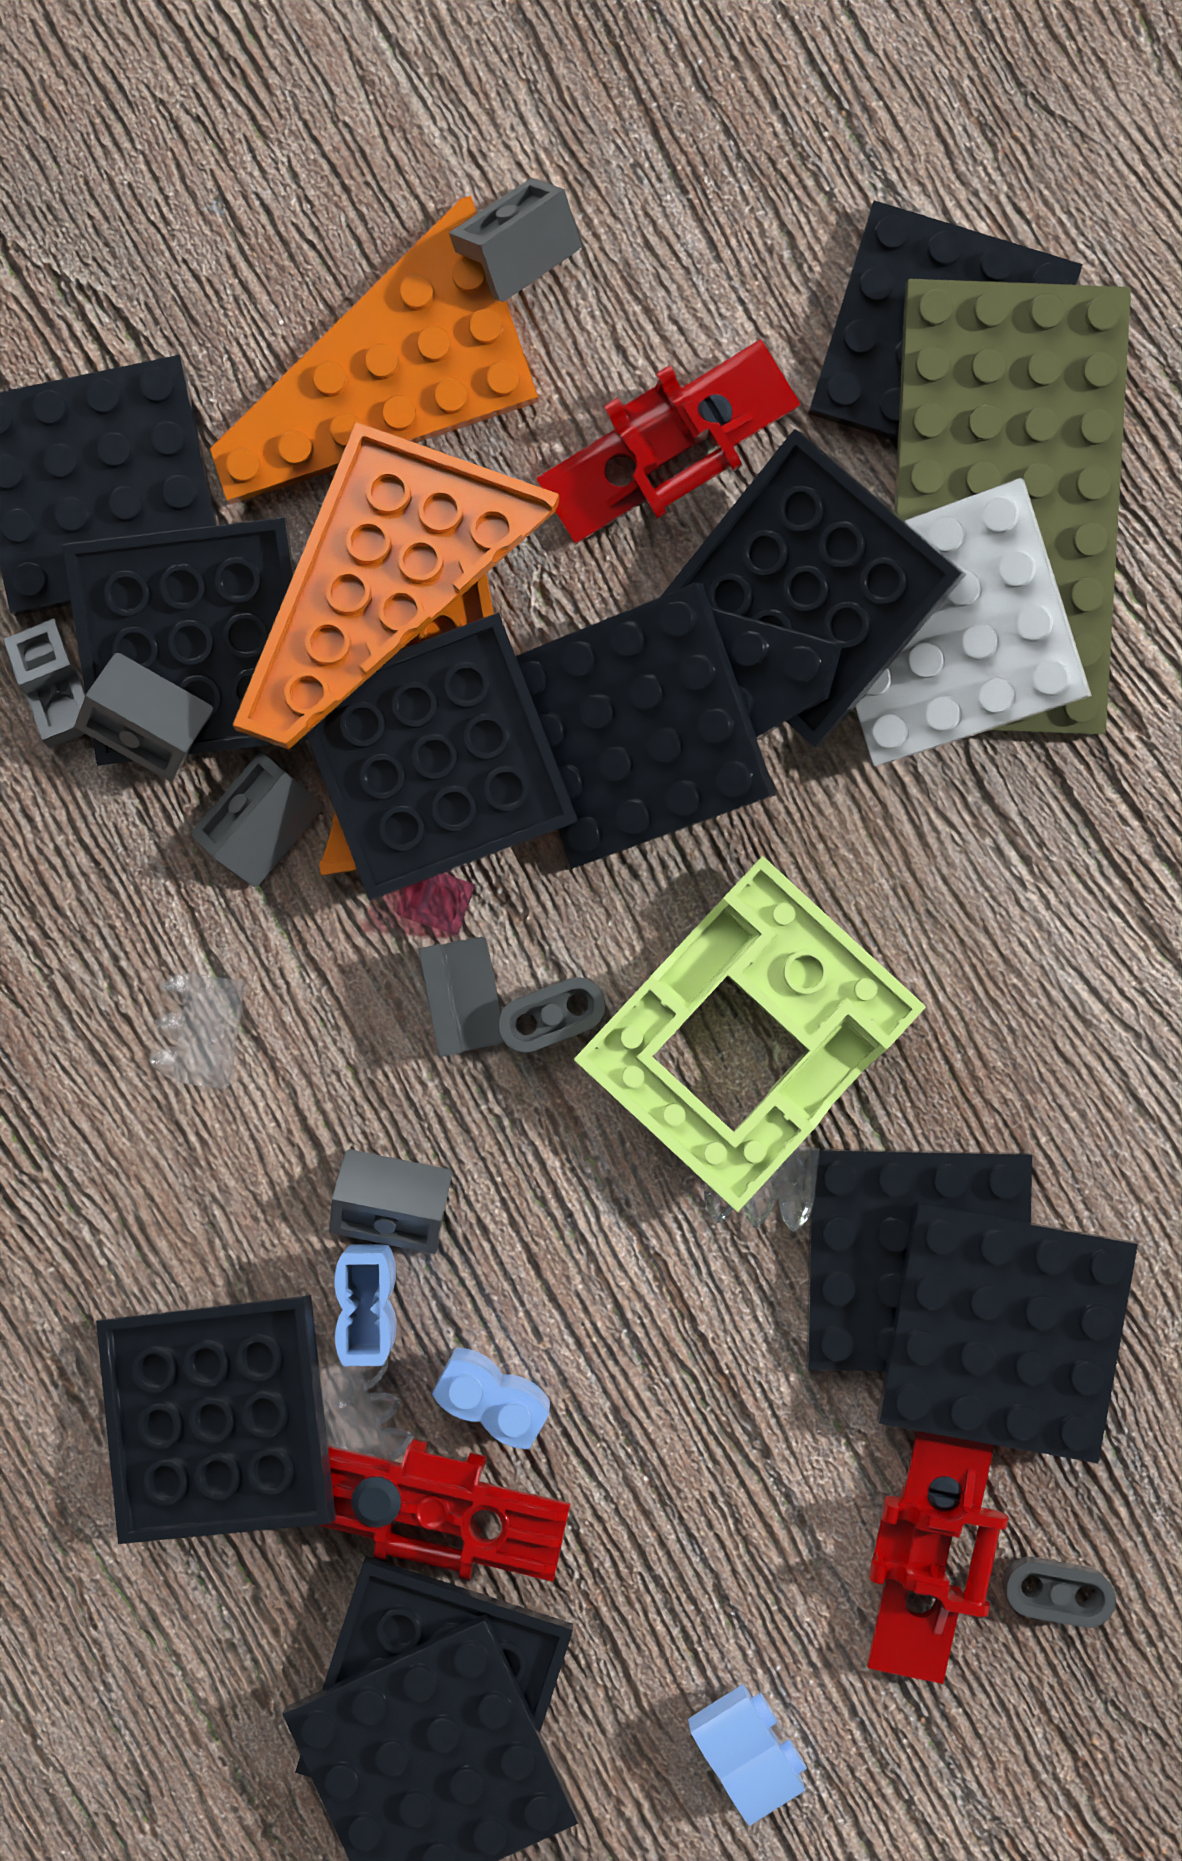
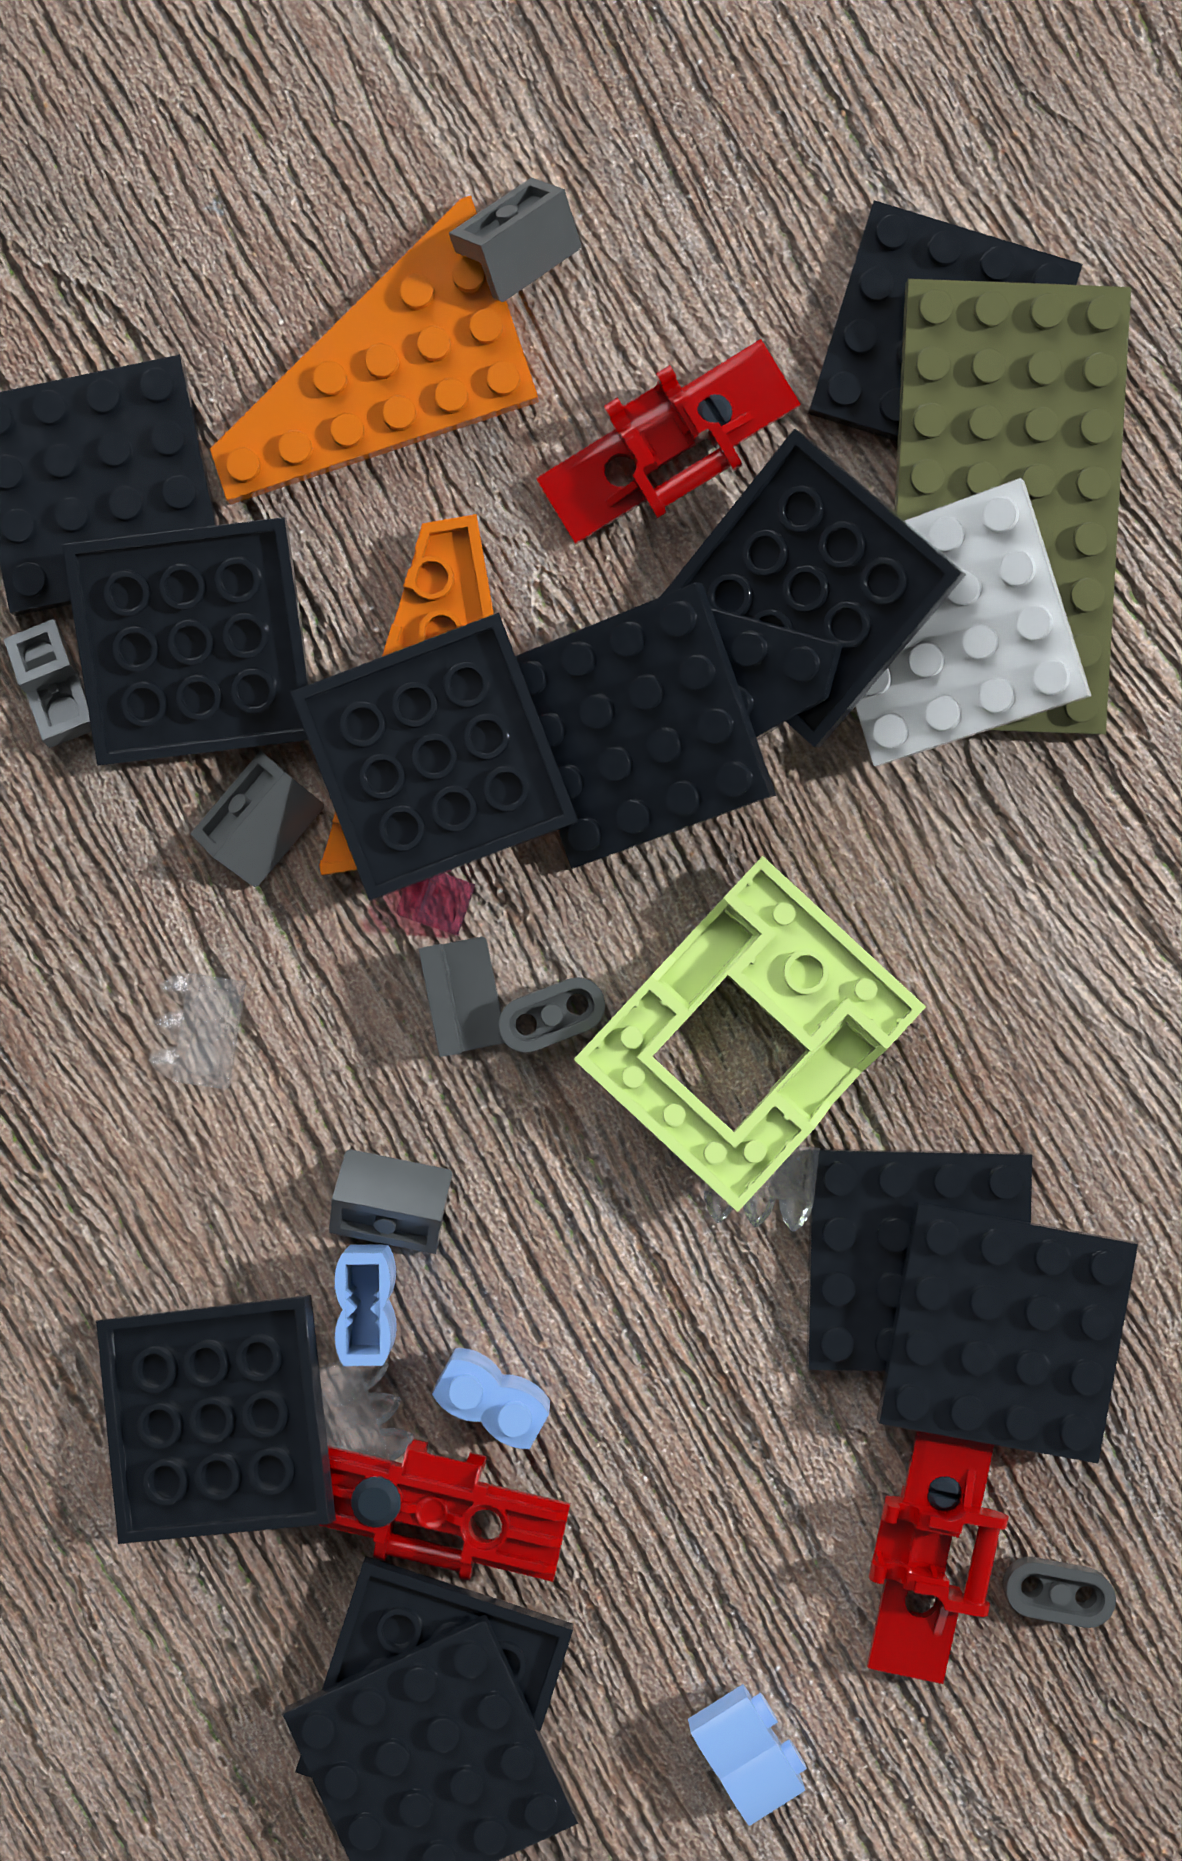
(142, 716): dark grey panel -> none
(383, 561): orange wing -> none

